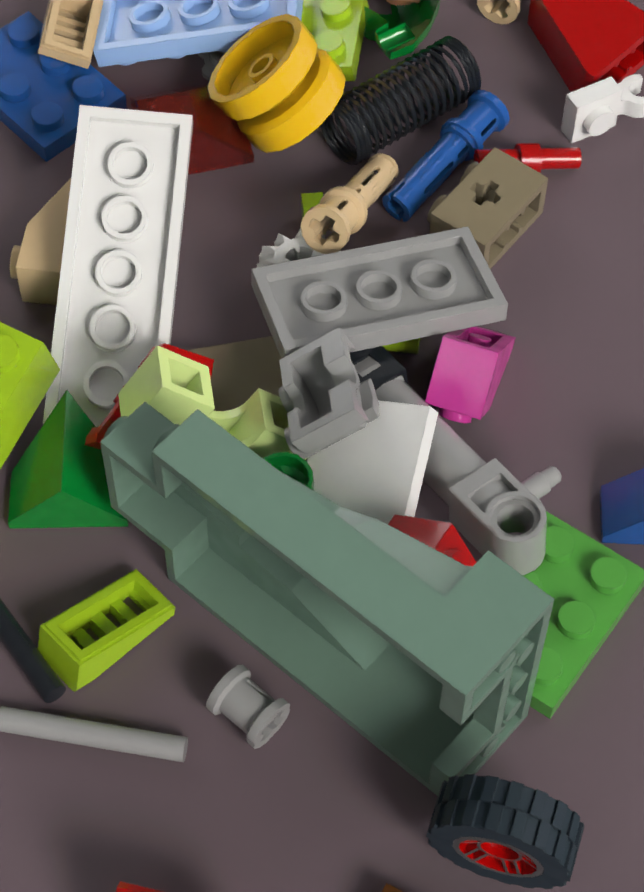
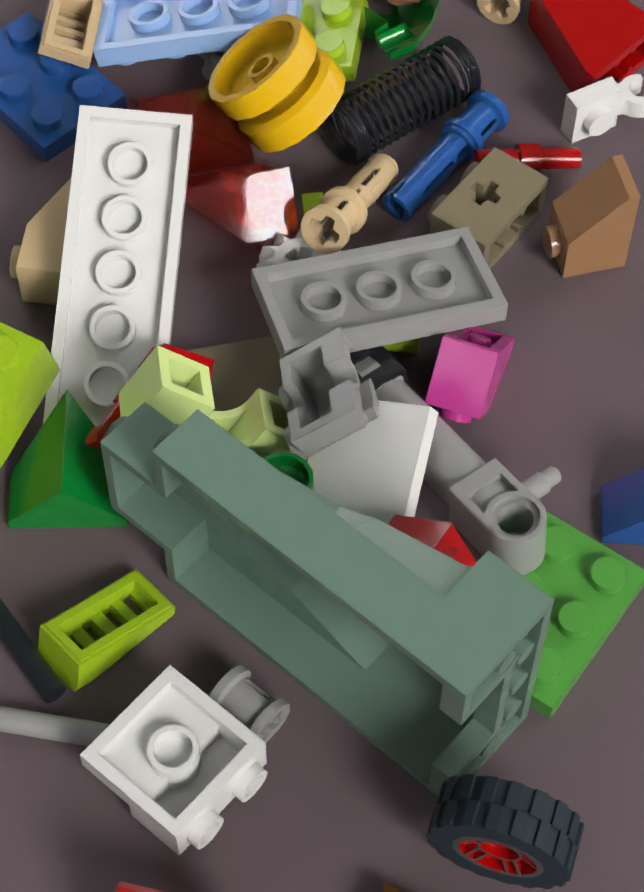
(178, 761): none -> white plate
(248, 201): none -> clear red slope
(593, 221): none -> medium nougat slope

